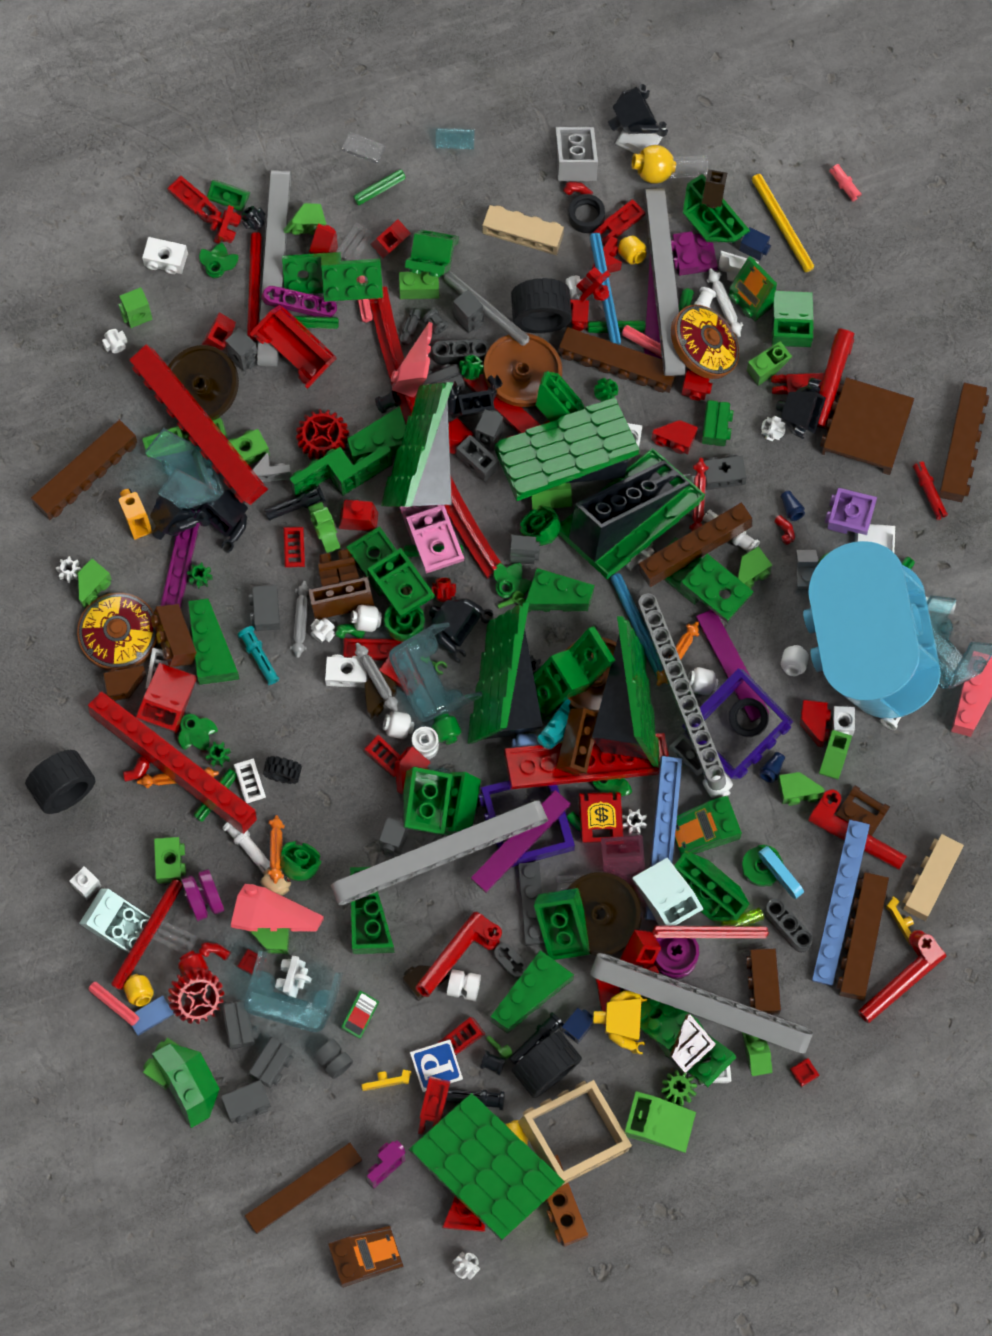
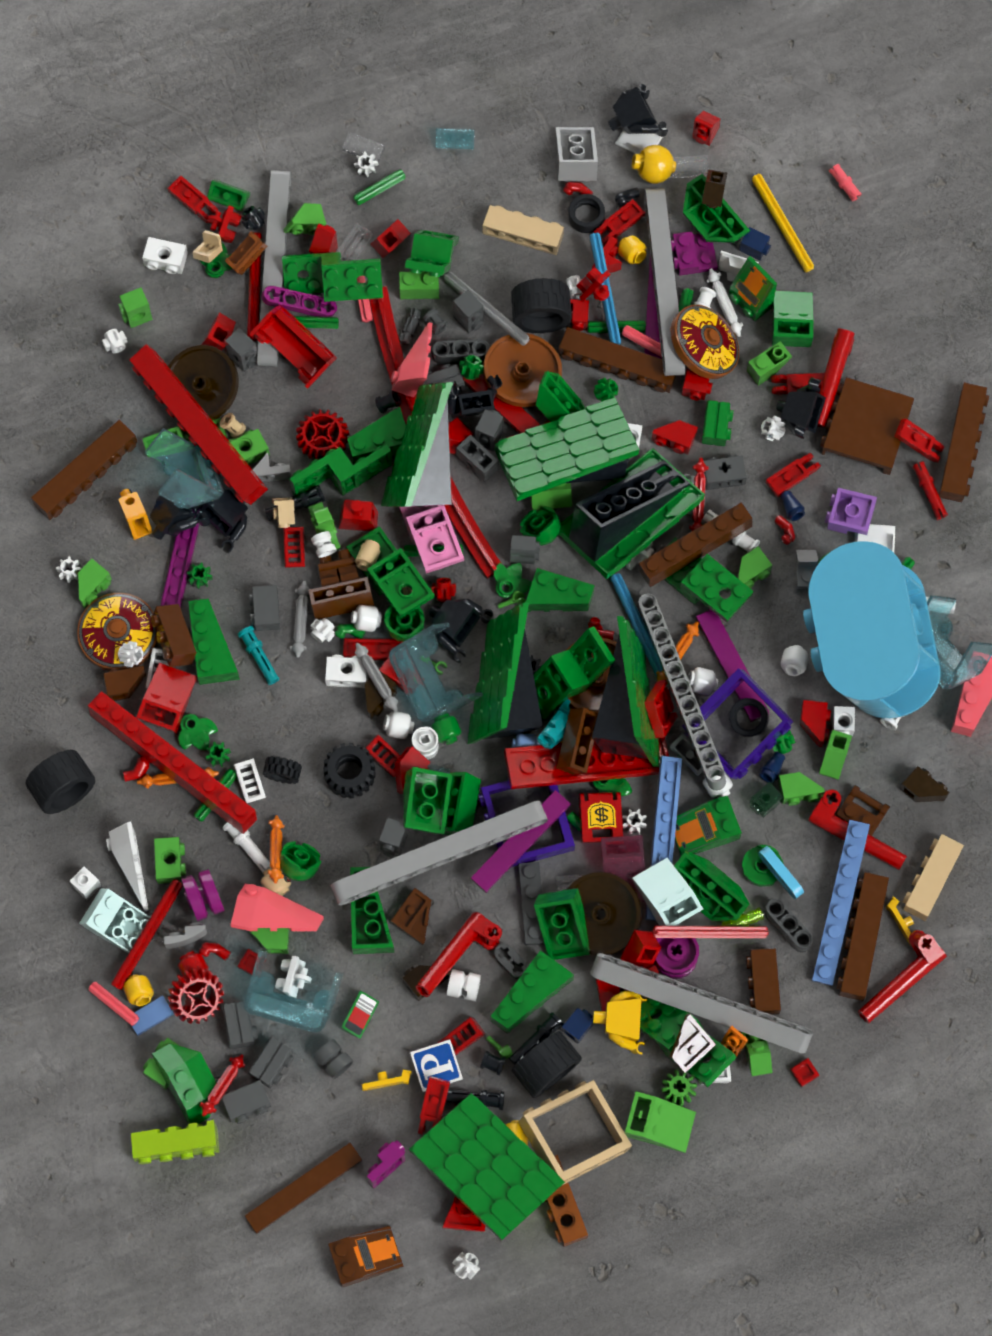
(126, 852): none -> white wedge
(130, 654): none -> white gear
(175, 1143): none -> lime wedge
(192, 933): none -> light grey slope
(209, 248): none -> tan bracket
(222, 1085): none -> red wheel
(232, 425): none -> tan bush
(246, 253): none -> dark orange hinge
(283, 511): none -> tan brick
(323, 544): none -> white wheel
(349, 786): none -> black tyre
(367, 159): none -> white gear
(367, 555): none -> tan brick
(414, 916): none -> reddish brown wing
(603, 633): none -> red arm
(622, 197): none -> black arm
(658, 707): none -> red container
(705, 128): none -> red slope
(734, 1041): none -> orange slope
(765, 800): none -> clear green brick
(784, 743): none -> green gear
(791, 475): none -> red hinge
(918, 440): none -> red hinge
(923, 788): none -> dark brown slope

